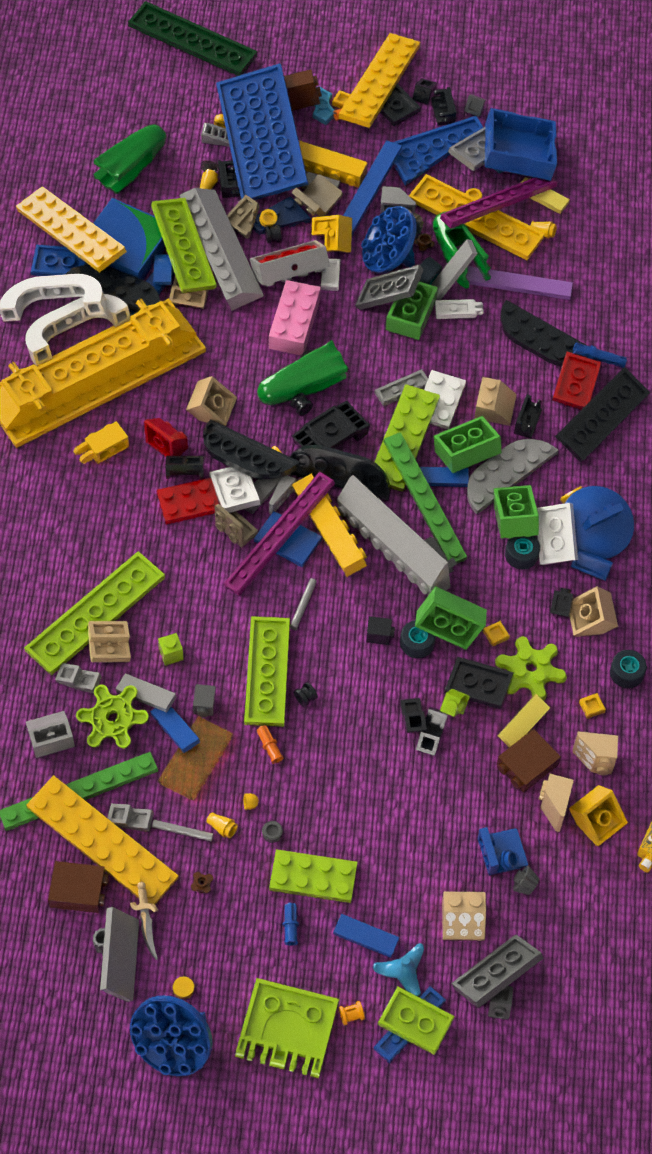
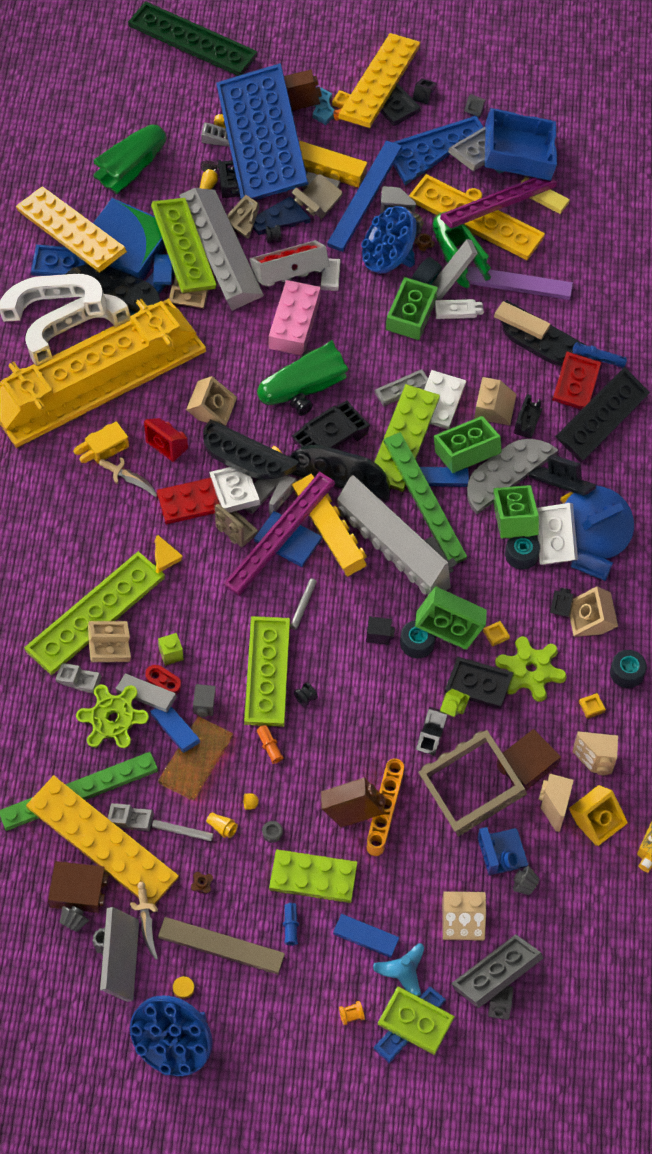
(50, 734): light grey slope -> none
(73, 918): none -> dark grey piece
(130, 477): none -> piece
(164, 680): none -> red plate
(165, 555): none -> yellow tile
(184, 465): black hinge -> none
(221, 945): none -> dark tan tile
(268, 218): yellow tile -> none
(288, 1023): lime hinge -> none
(336, 231): yellow panel -> none
(352, 802): none -> reddish brown brick
(389, 287): dark grey plate -> none
(389, 780): none -> light orange beam
(412, 715): black slope -> none
(444, 107): black hinge -> none
(488, 809): none -> dark tan window
(522, 320): none -> tan tile
(524, 721): light yellow tile -> none
(546, 227): yellow cone -> none
(563, 474): none -> black bracket

